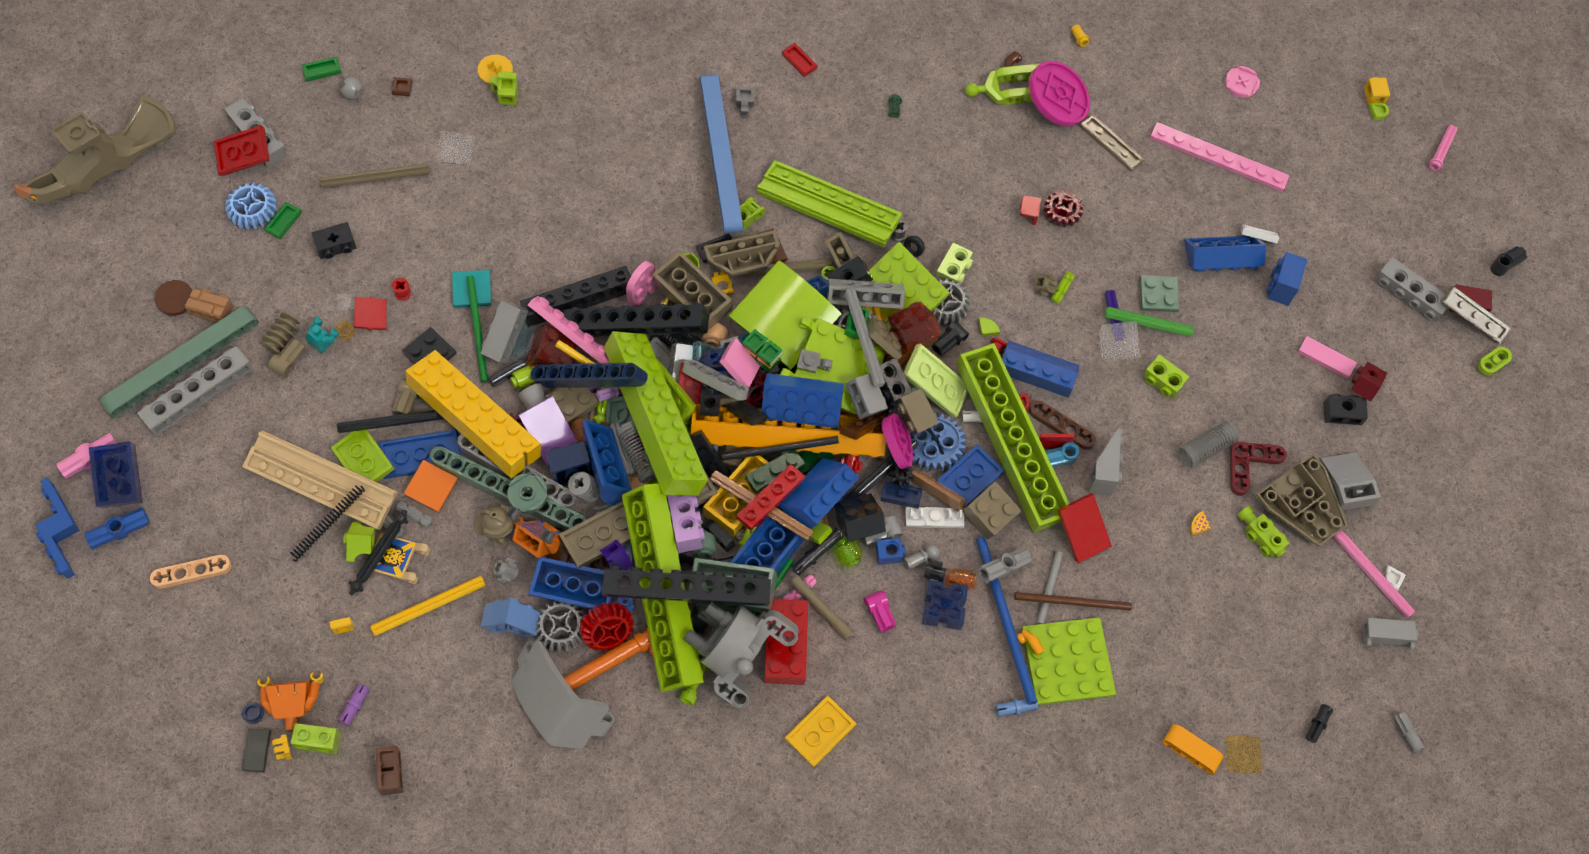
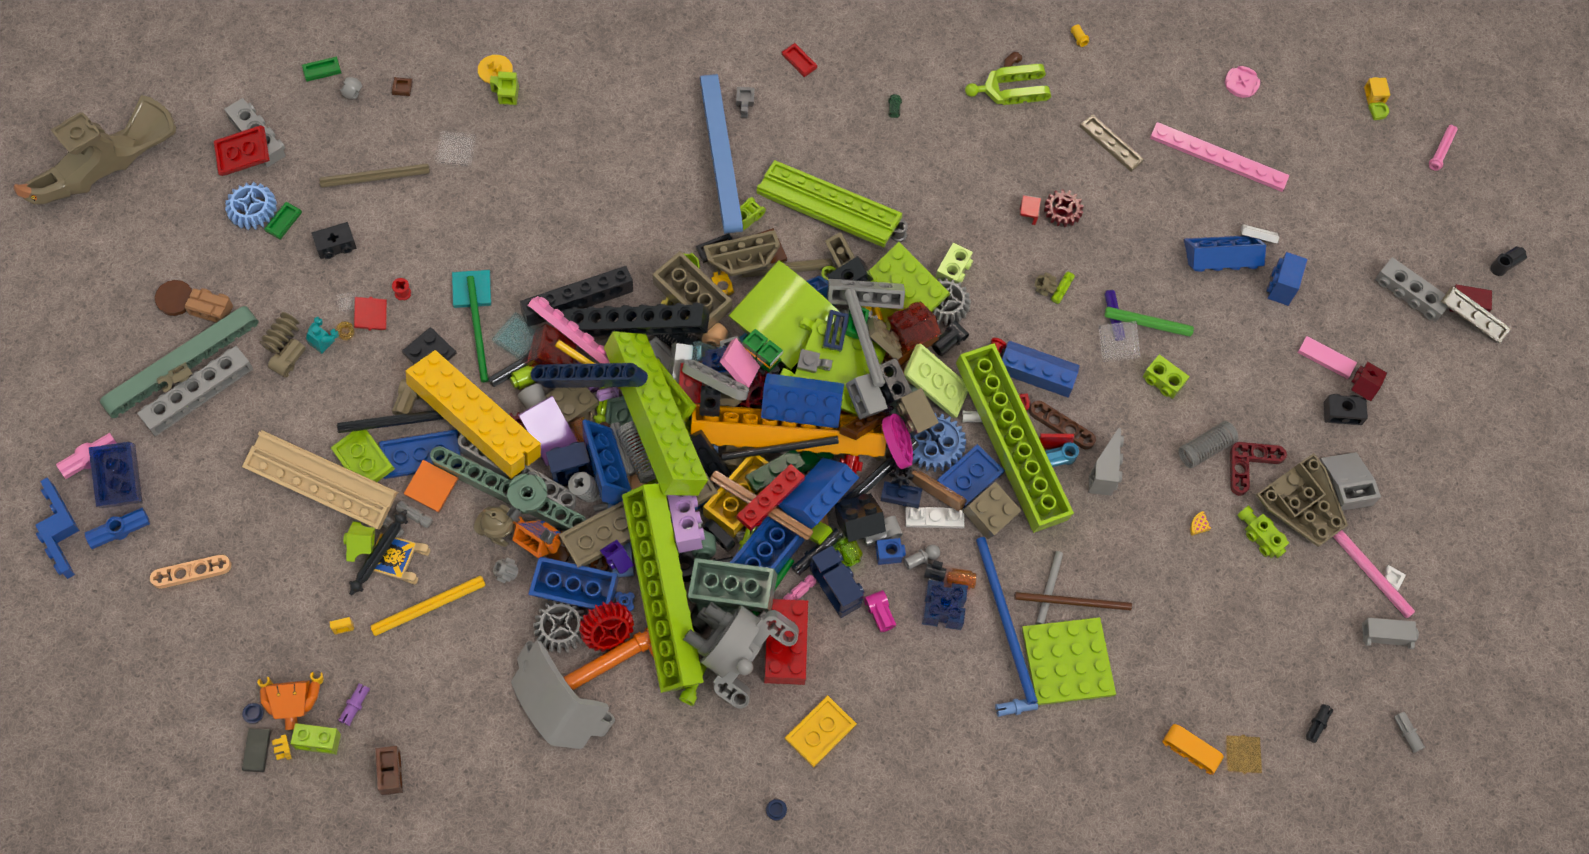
(175, 375): none -> dark tan plate
(332, 519): black piece -> none
(504, 331): light grey brick -> none
(511, 617): medium blue brick -> none
(640, 284): bright pink plate -> none
(747, 412): pearl dark grey tile -> none
(760, 597): black brick -> none
(776, 809): none -> dark blue plate
(832, 346): none -> dark blue tile
(837, 581): none -> dark blue piece
(837, 623): dark tan piece -> none
(918, 242): black piece -> none
(988, 327): lime tile -> none
(1004, 565): light grey piece -> none
(1032, 640): light orange arm -> none
(1059, 93): dark pink plate -> none
(1084, 528): red tile -> none
(1159, 293): sand green plate -> none
(1494, 362): lime plate -> none

